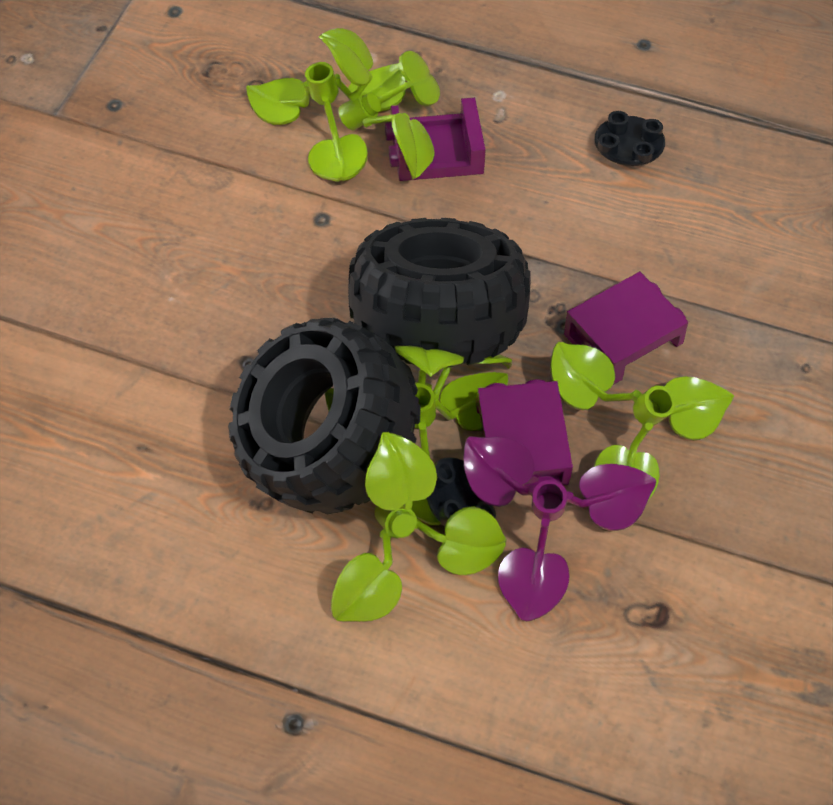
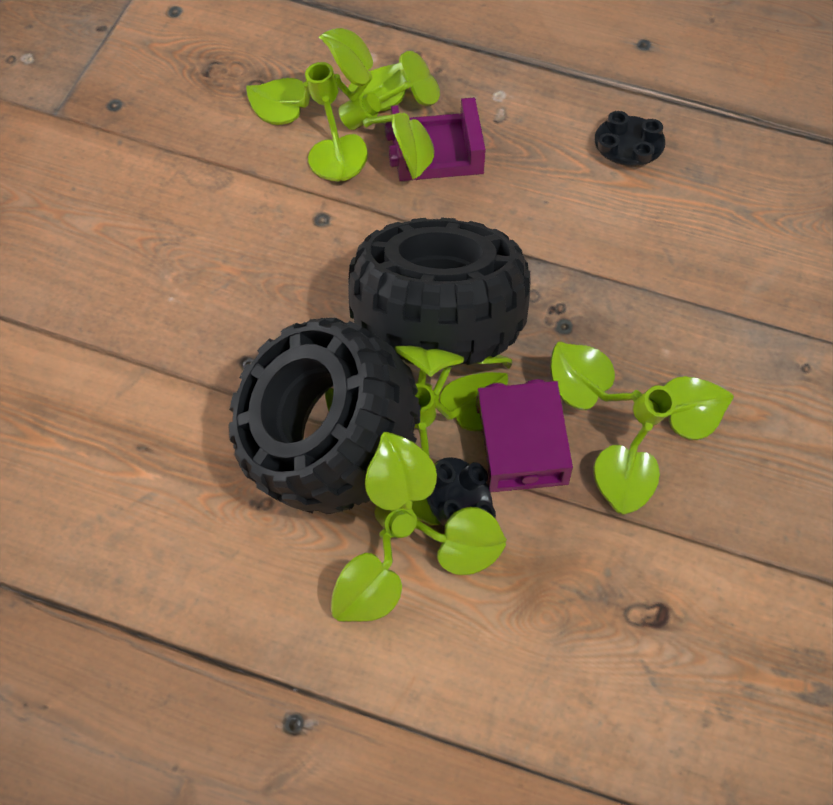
(501, 466): magenta plant -> none
(626, 322): magenta panel -> none

